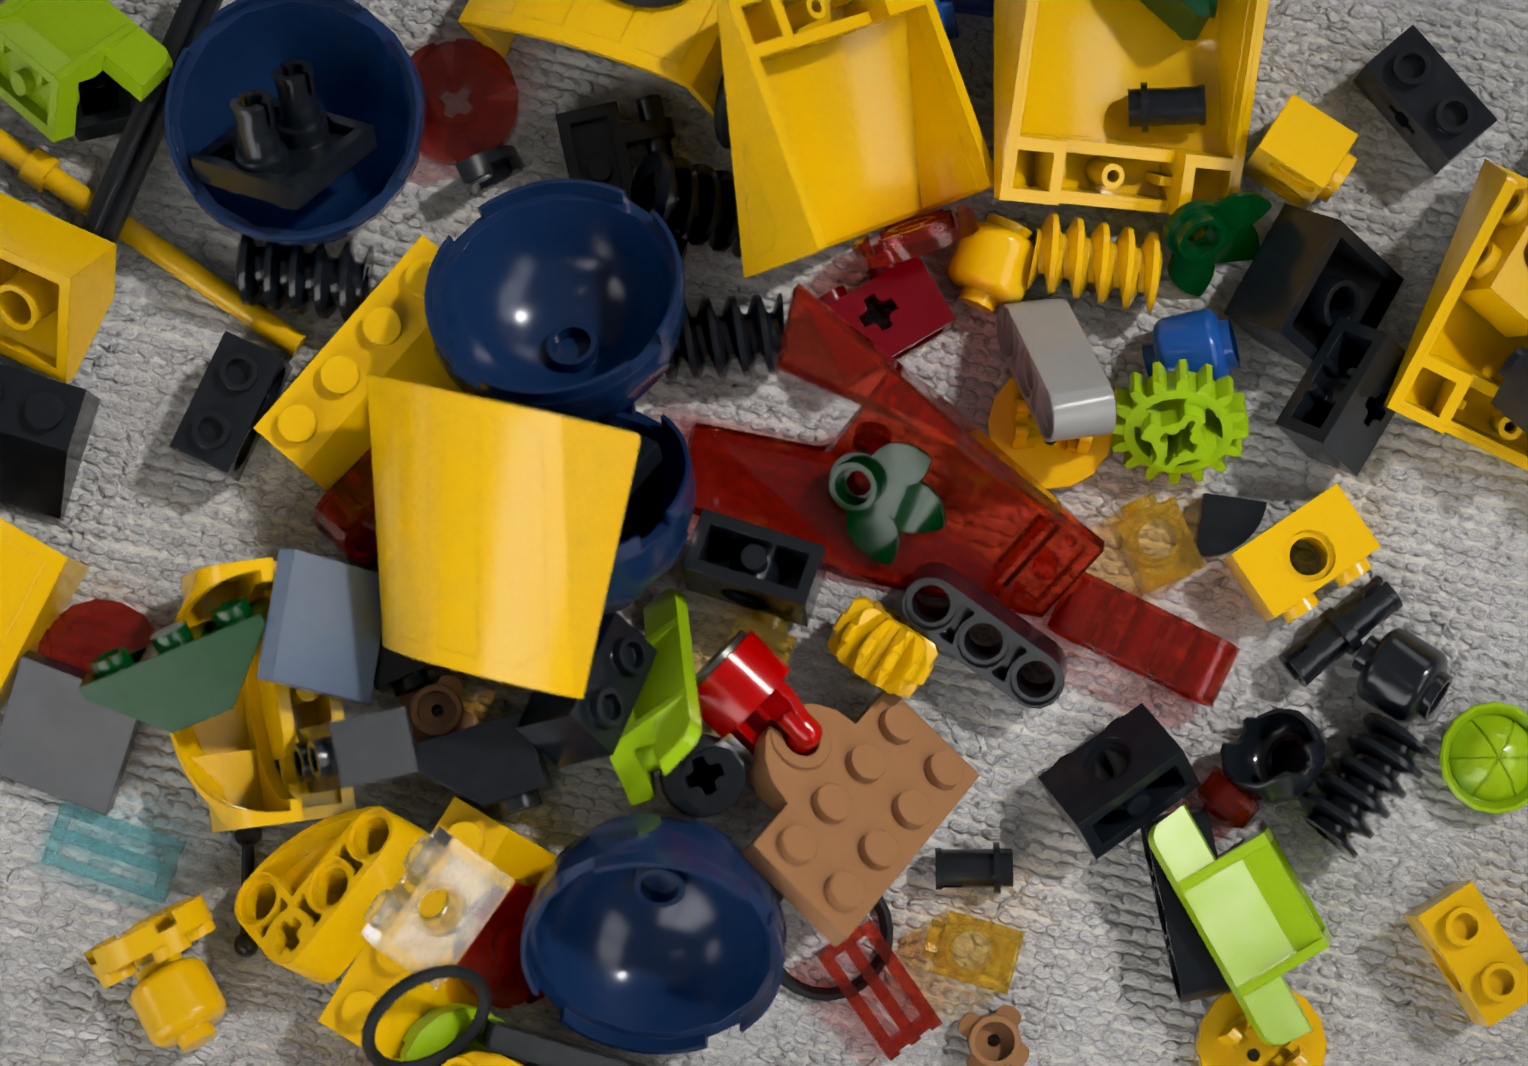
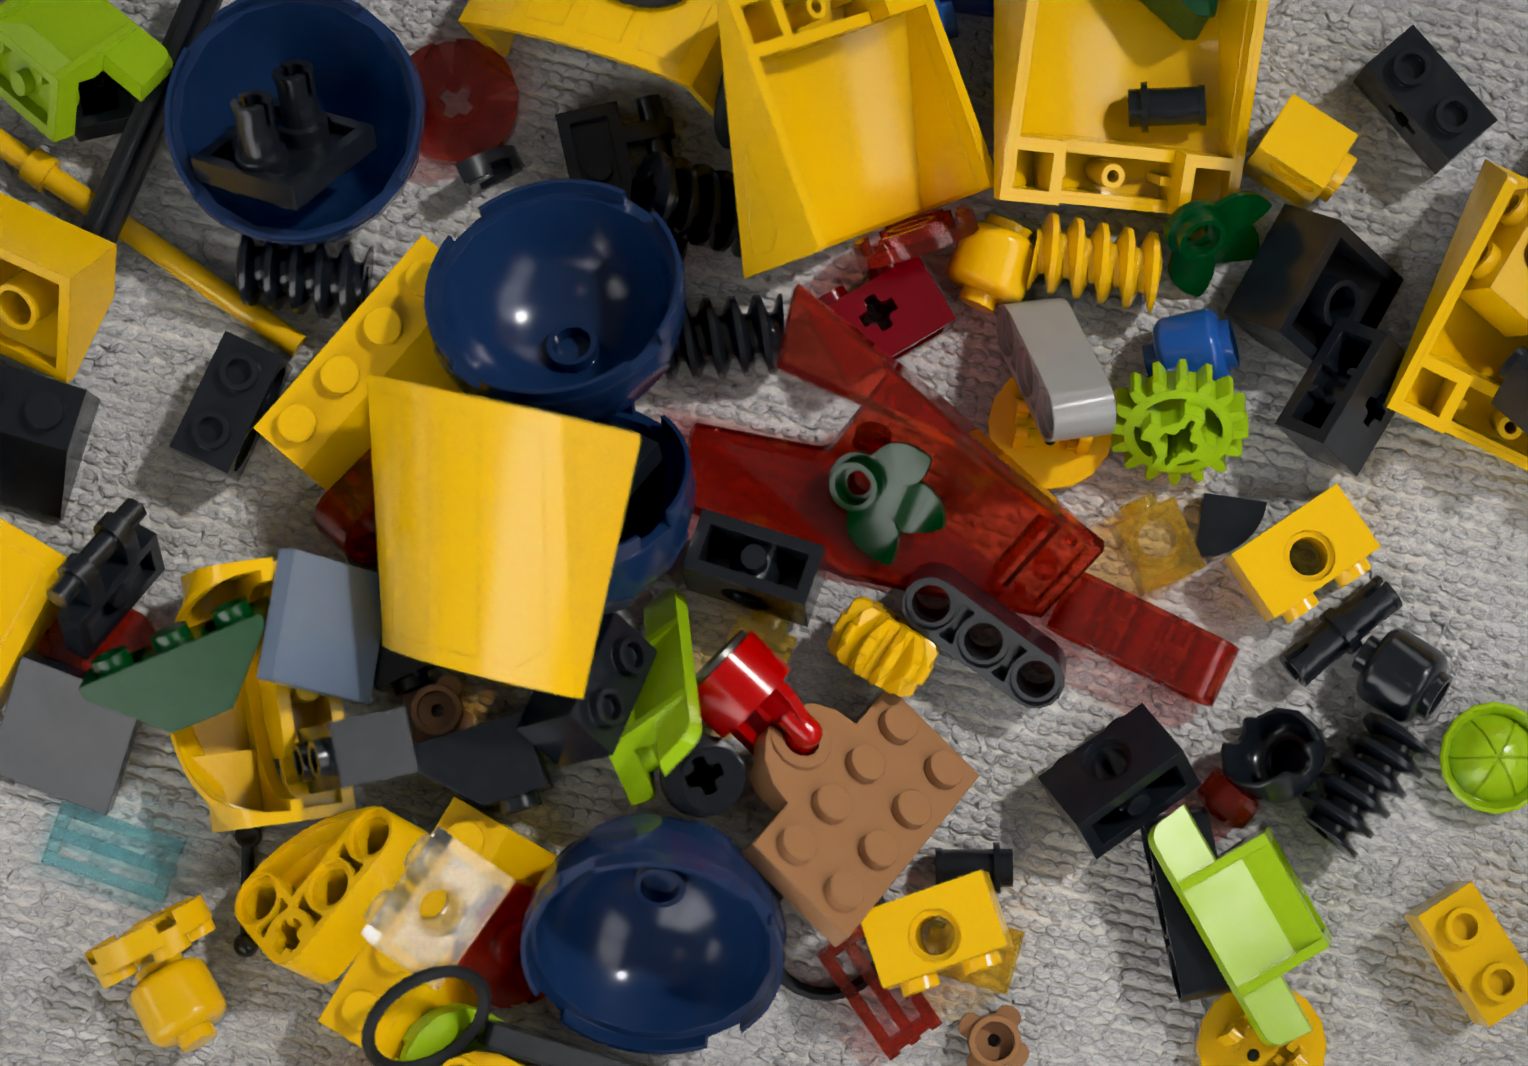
(105, 578): none -> black plate
(897, 929): none -> yellow brick

